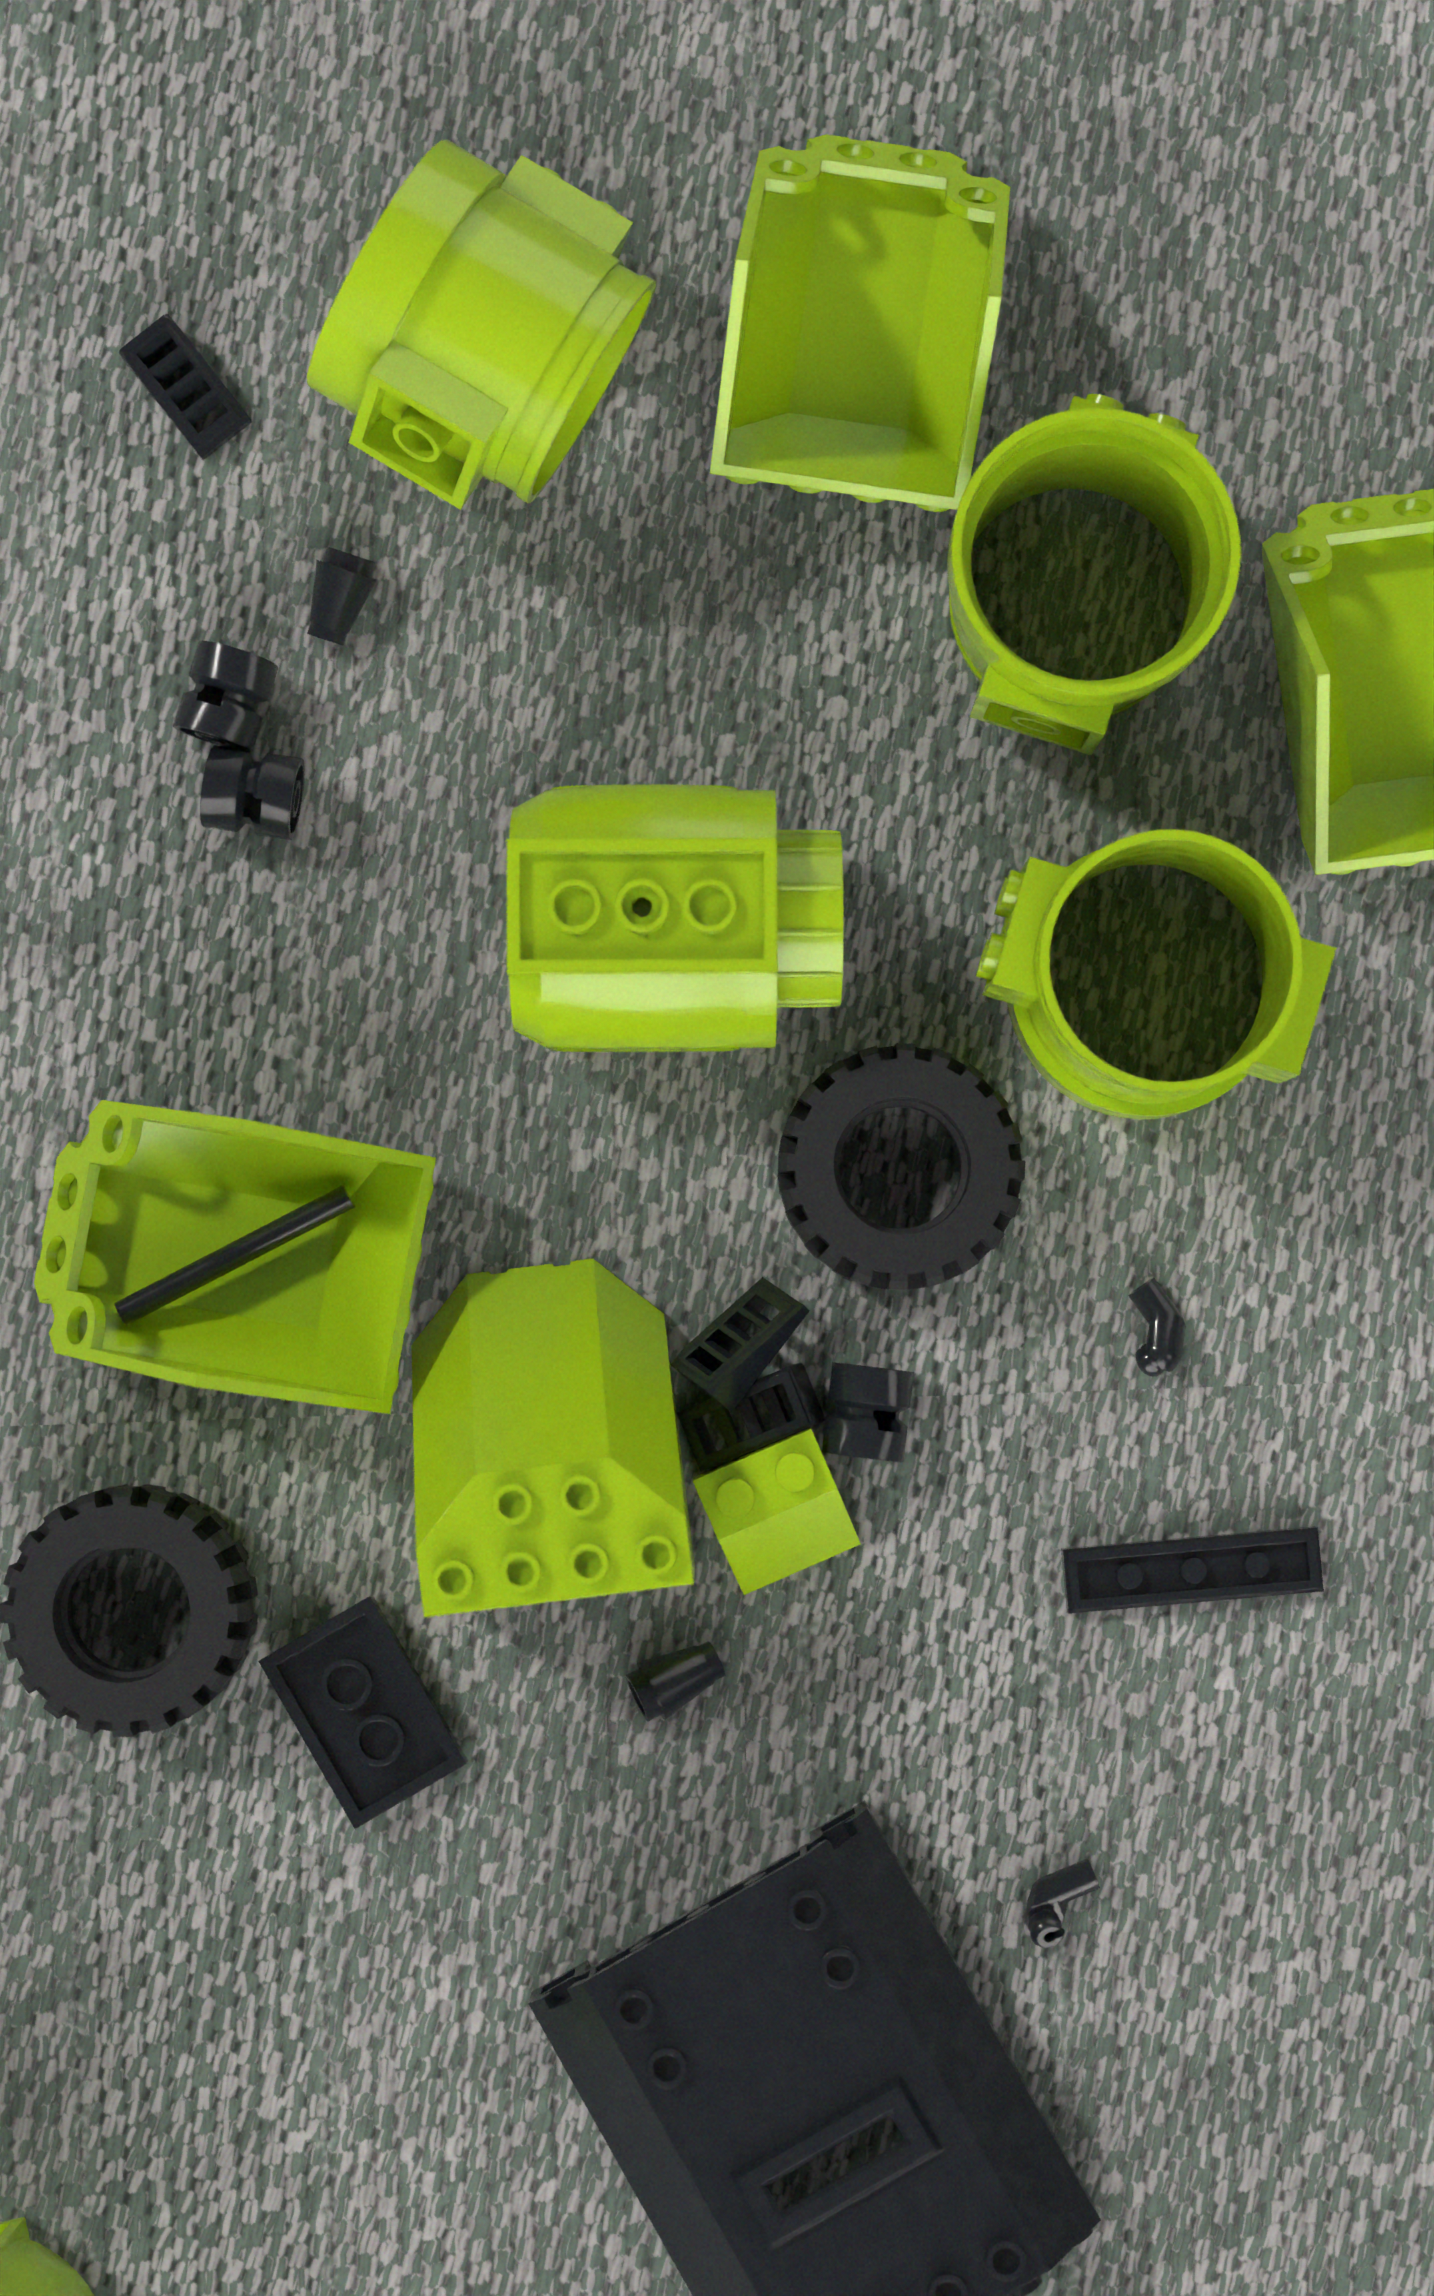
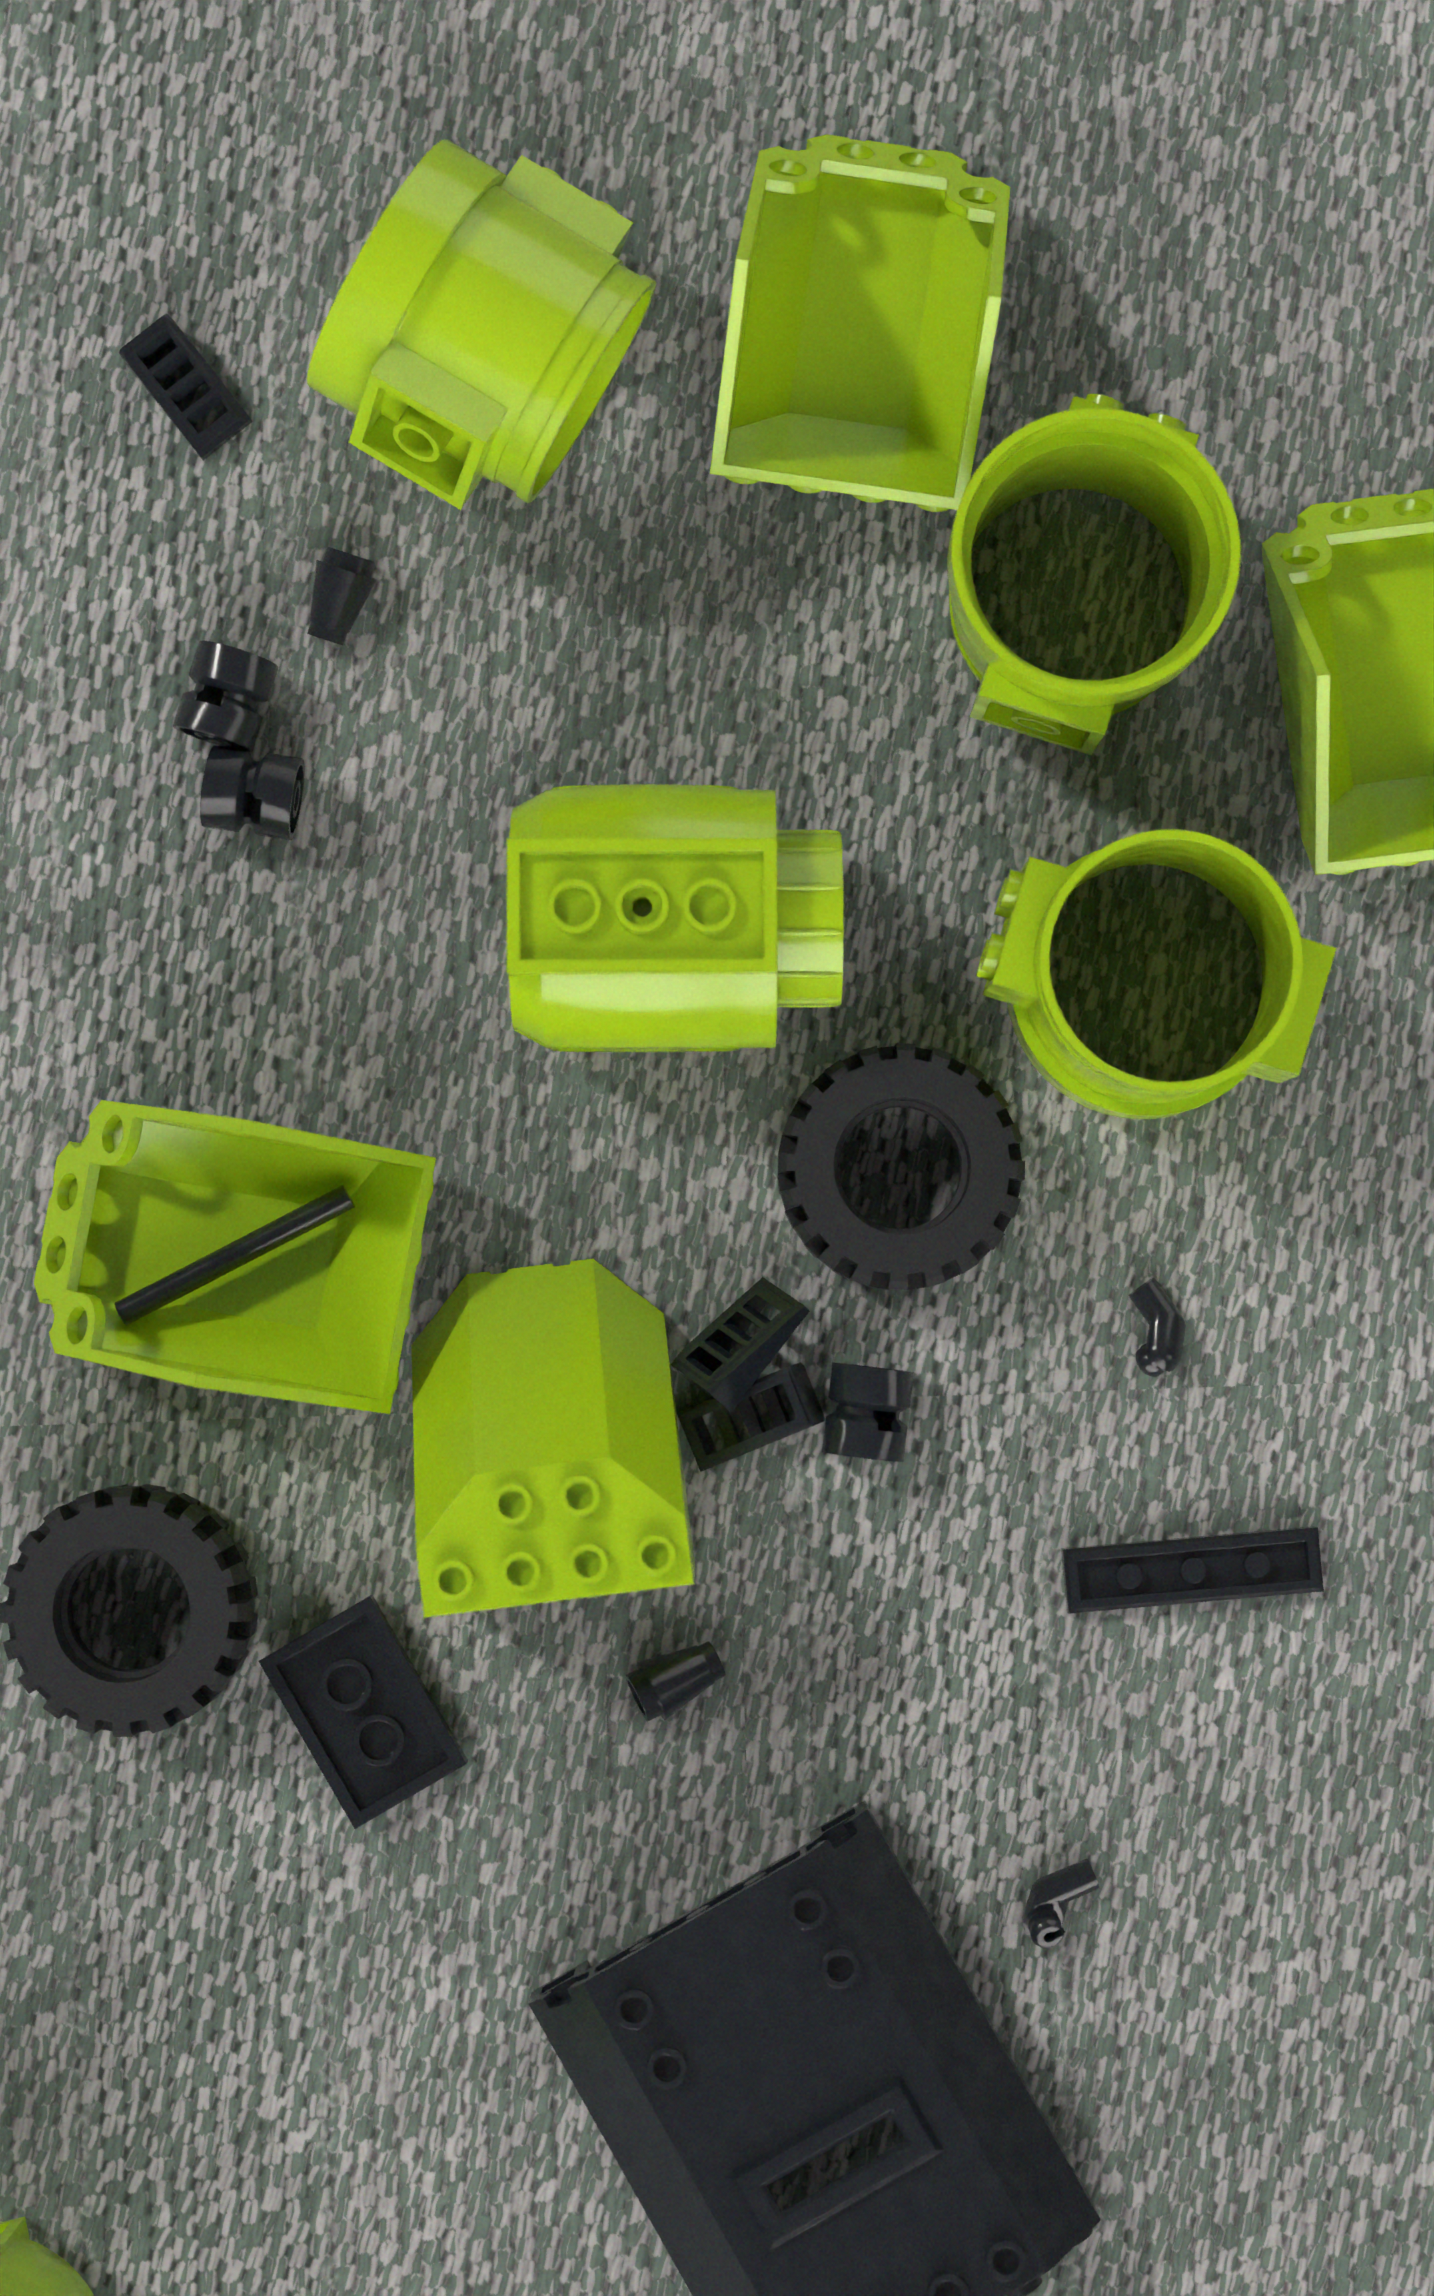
(776, 1511): lime slope -> none

